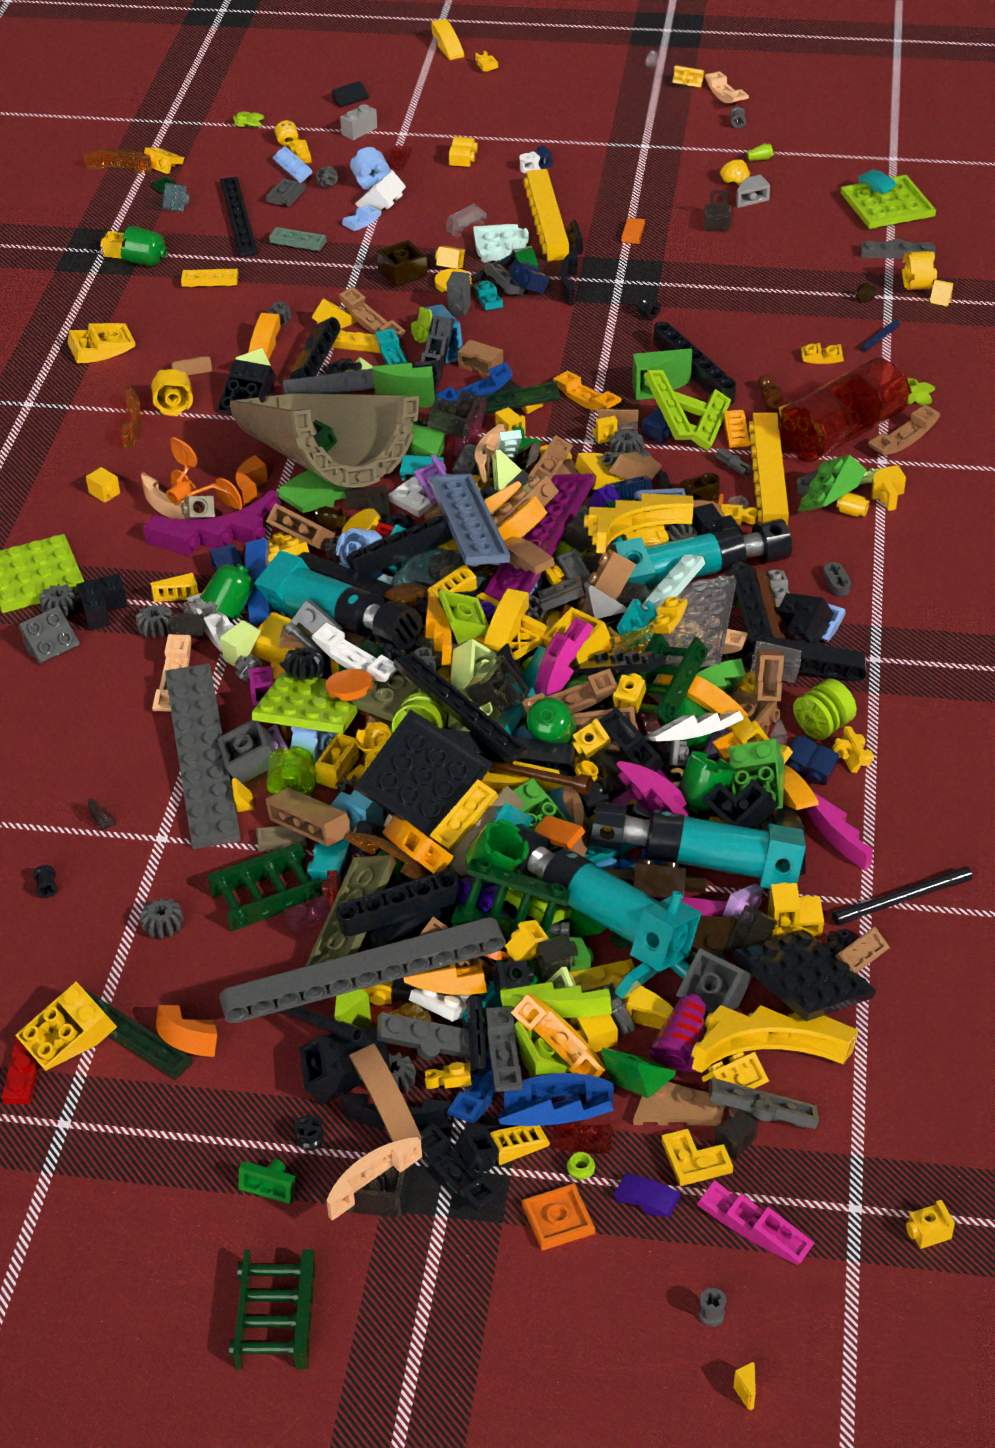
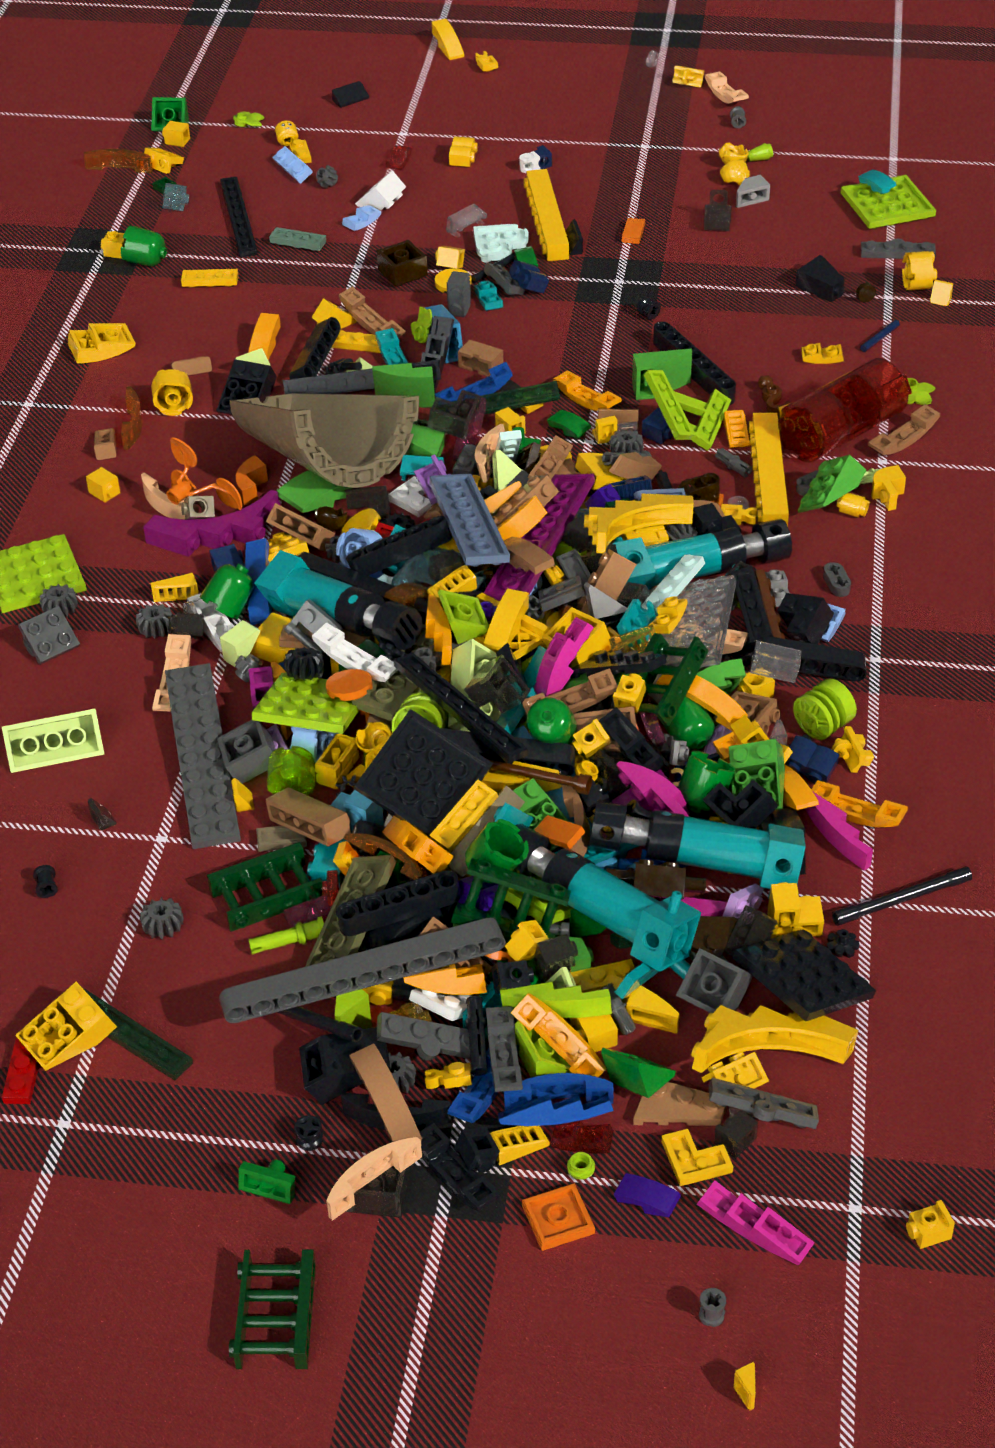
(53, 740): none -> yellowish green slope
(99, 597): black brick -> none
(105, 444): none -> medium nougat slope
(168, 109): none -> green slope
(176, 133): none -> yellow brick
(187, 1035): orange brick -> none
(283, 311): dark grey gear -> none
(285, 192): dark grey plate -> none
(300, 933): none -> lime pin
(325, 436): dark green panel -> none
(344, 856): none -> yellow plate
(358, 122): light grey brick -> none
(369, 167): light blue brick -> none
(568, 267): black slope -> none
(570, 423): none -> green slope
(680, 1034): magenta cone -> none
(689, 727): white slope -> none
(730, 152): none -> yellow hair
(768, 674): medium nougat brick -> none
(820, 279): none -> black slope
(860, 811): none -> light orange slope
(863, 950): medium nougat plate -> none

